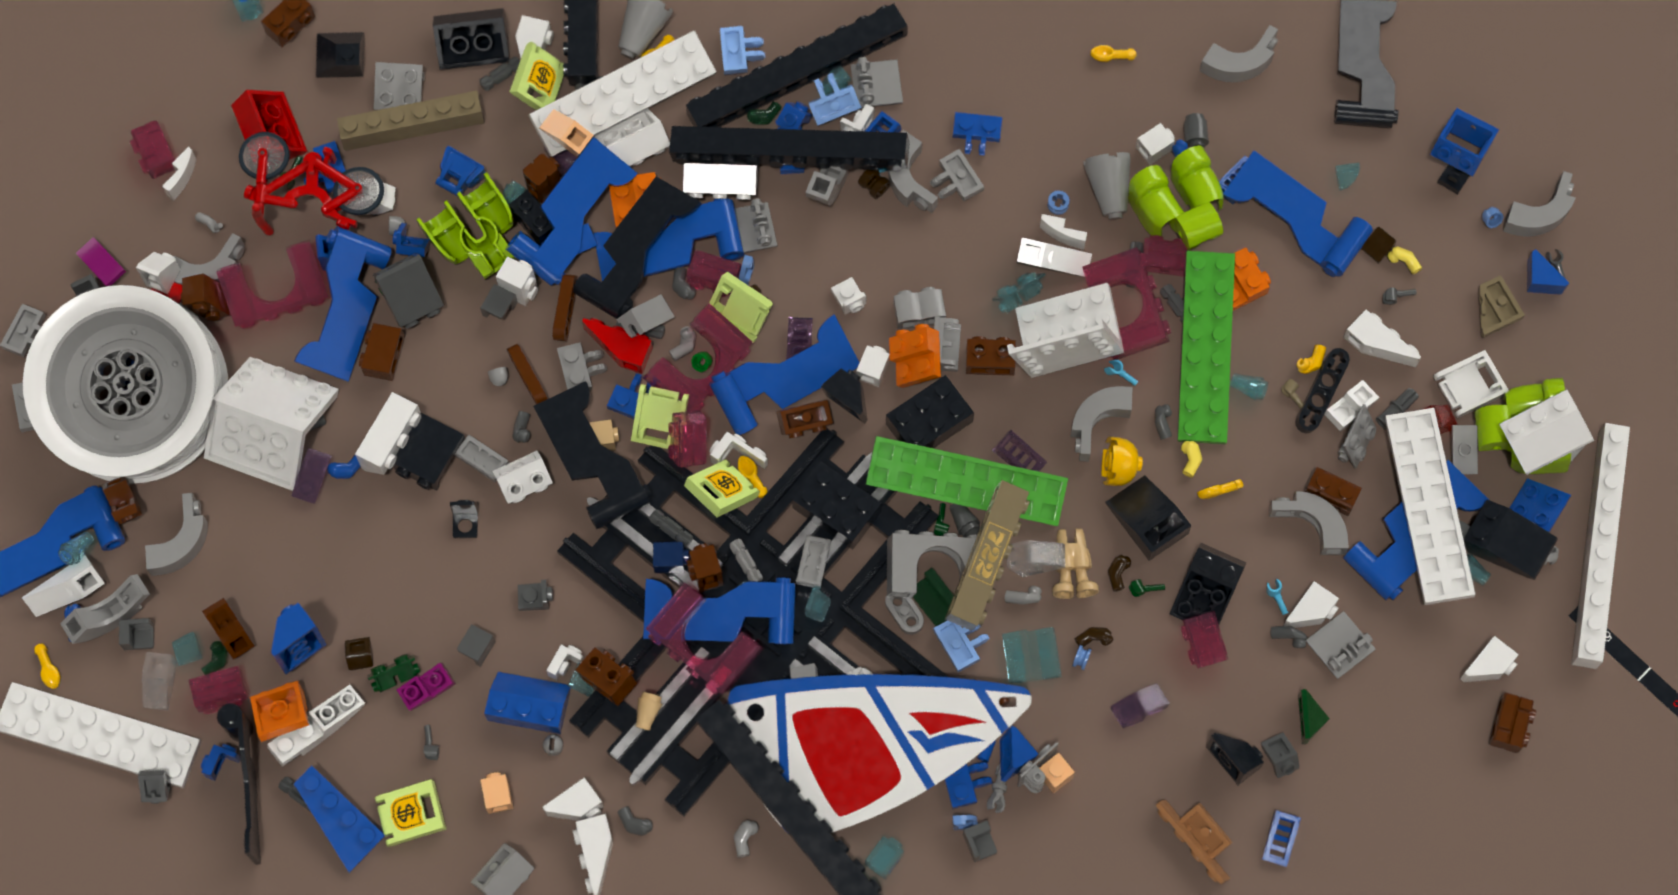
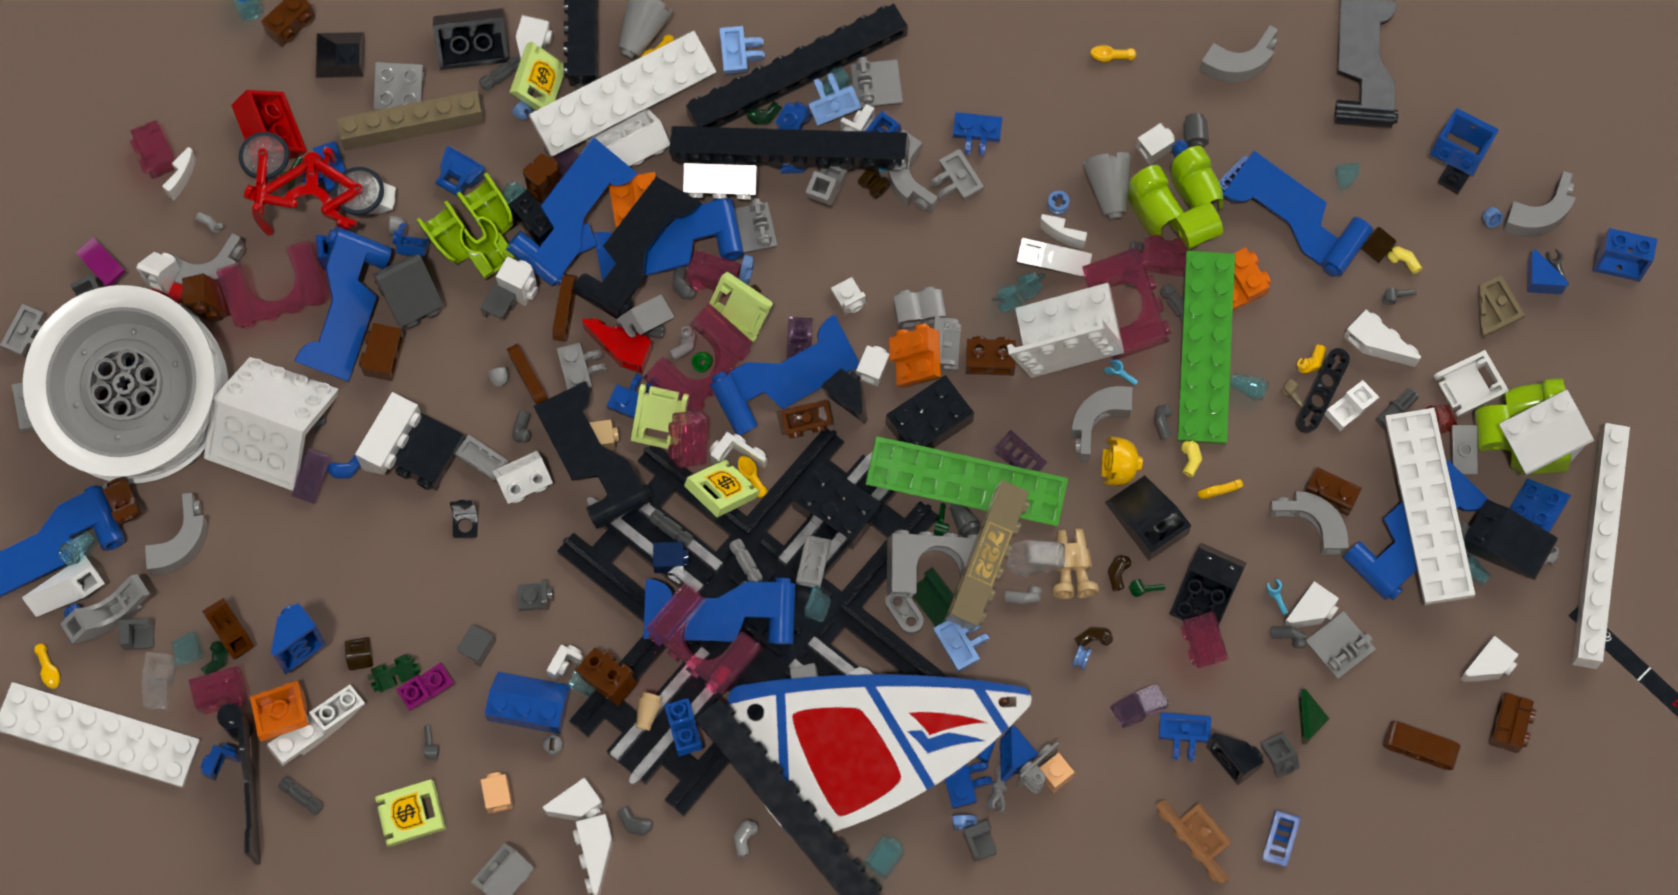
(153, 786): dark grey bracket -> none
(339, 819): blue wing -> none
(521, 110): none -> medium blue hinge
(566, 132): light nougat slope -> none
(683, 727): none -> blue slope
(704, 567): reddish brown brick -> none
(1031, 655): clear light blue slope -> none
(1184, 728): none -> blue hinge
(1357, 438): light grey hinge -> none
(1422, 745): none -> reddish brown beam
(1614, 253): none -> blue window

